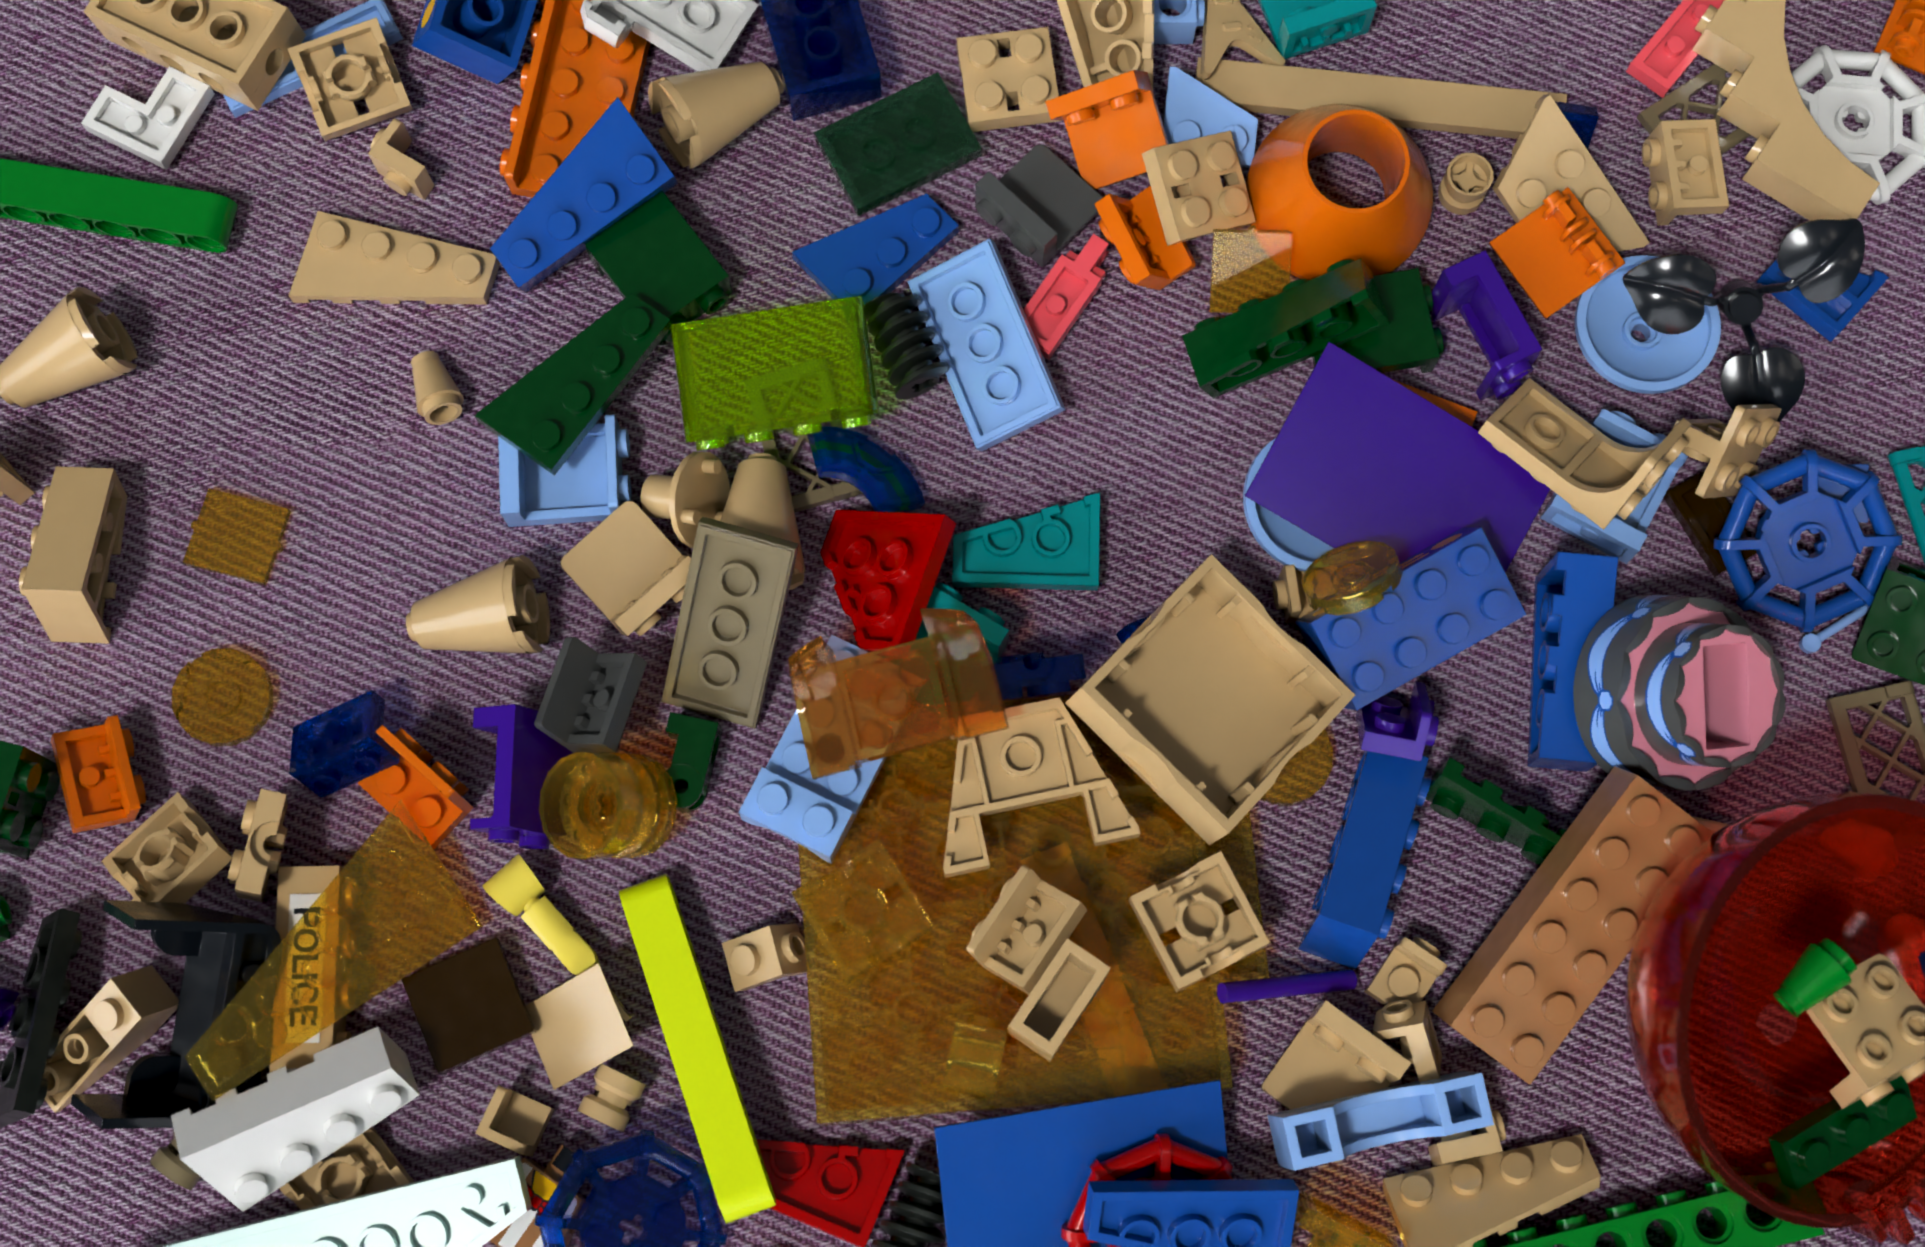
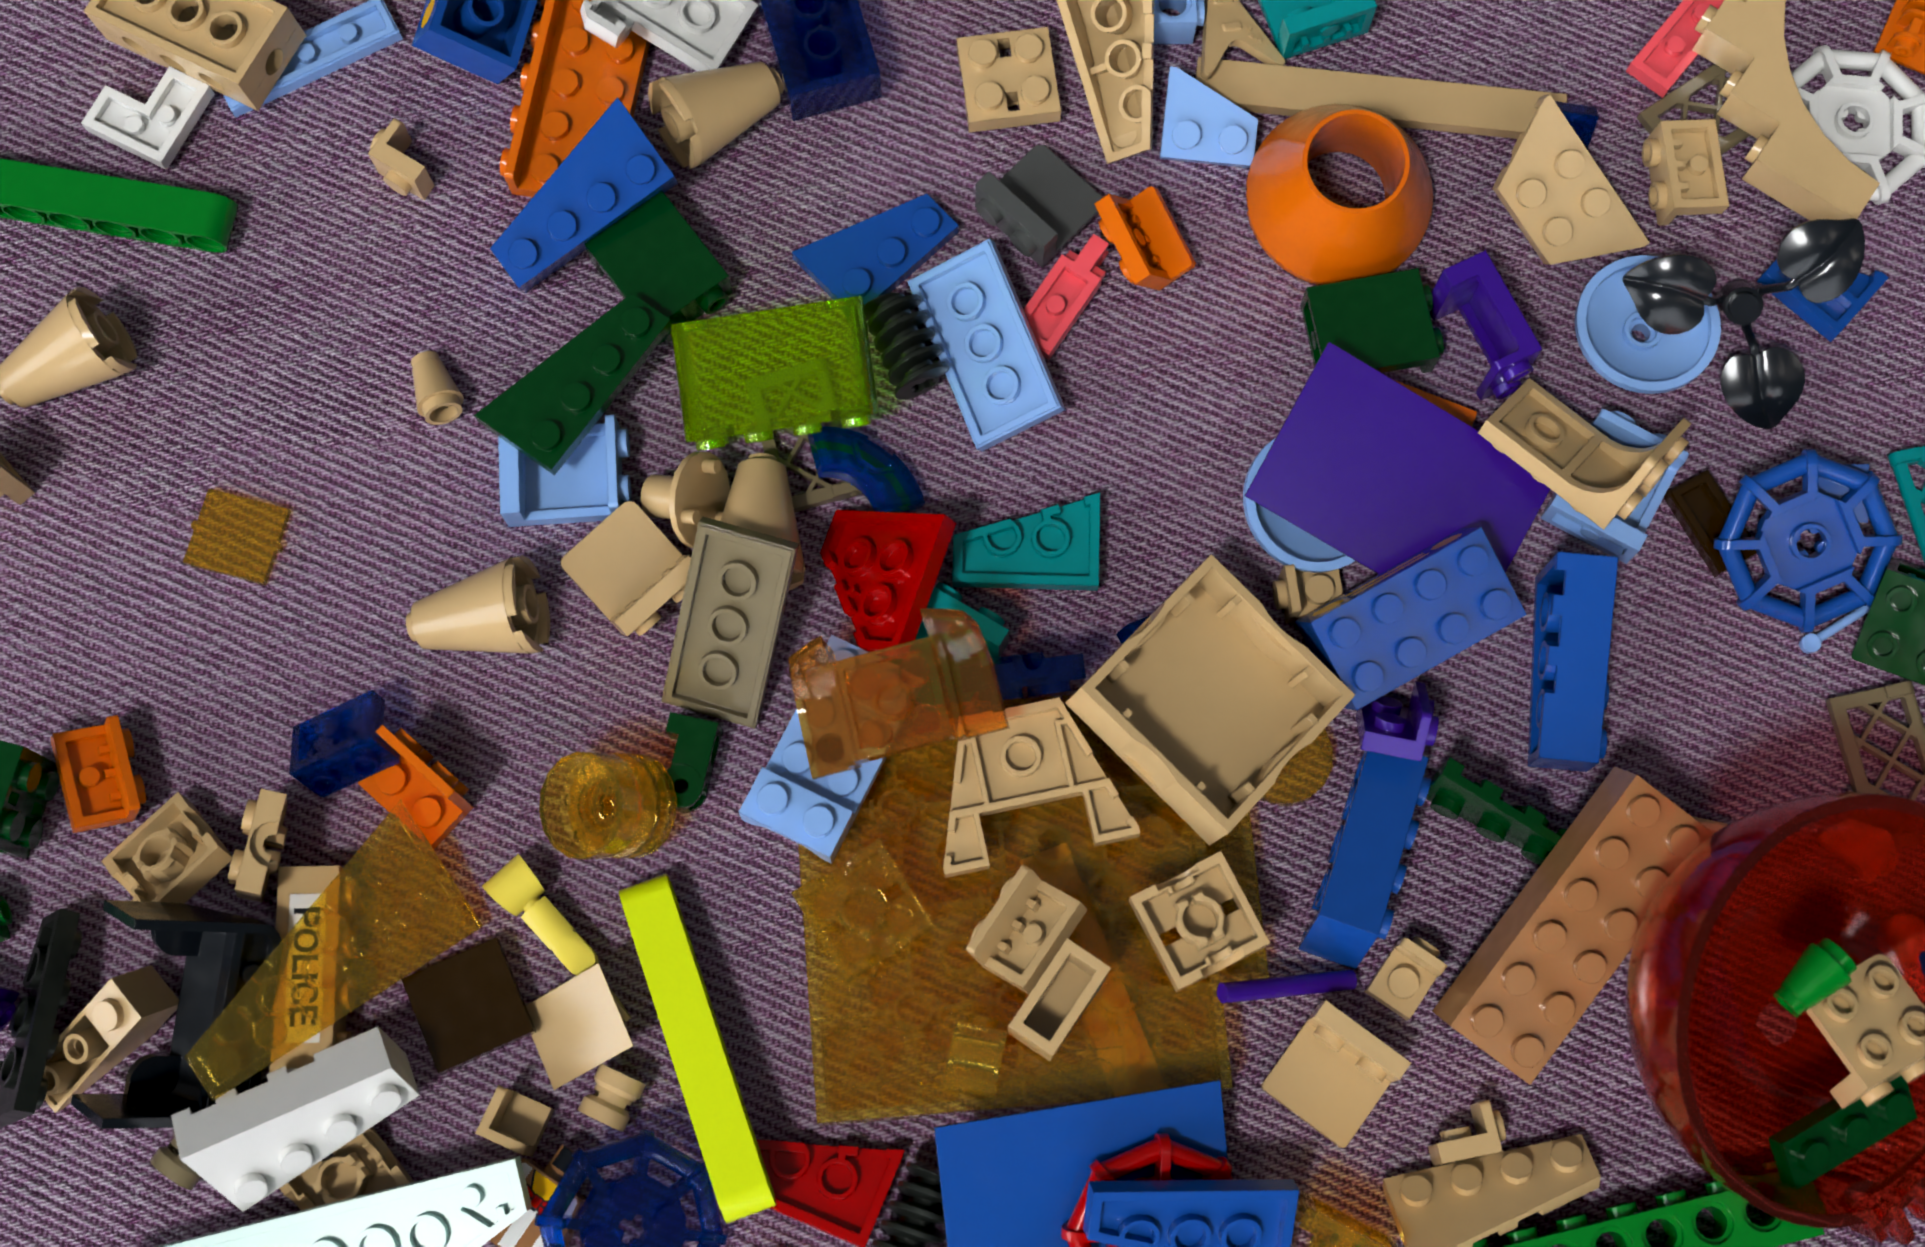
(73, 552): tan wedge -> none
(222, 697): clear yellow tile -> none
(340, 81): tan brick -> none
(372, 262): tan wing -> none
(522, 765): dark purple panel -> none
(589, 697): dark grey bracket -> none
(765, 956): tan bracket -> none
(898, 144): clear green plate -> none
(1111, 127): orange bracket -> none
(1190, 187): tan brick -> none
(1248, 266): clear yellow piece -> none
(1285, 327): dark green wedge -> none
(1351, 577): clear yellow tile -> none
(1379, 1117): light blue arch -> none
(1416, 1033): tan bracket -> none
(1471, 174): tan wheel -> none
(1557, 252): orange hinge -> none
(1676, 691): piece -> none
(1730, 446): tan bracket -> none

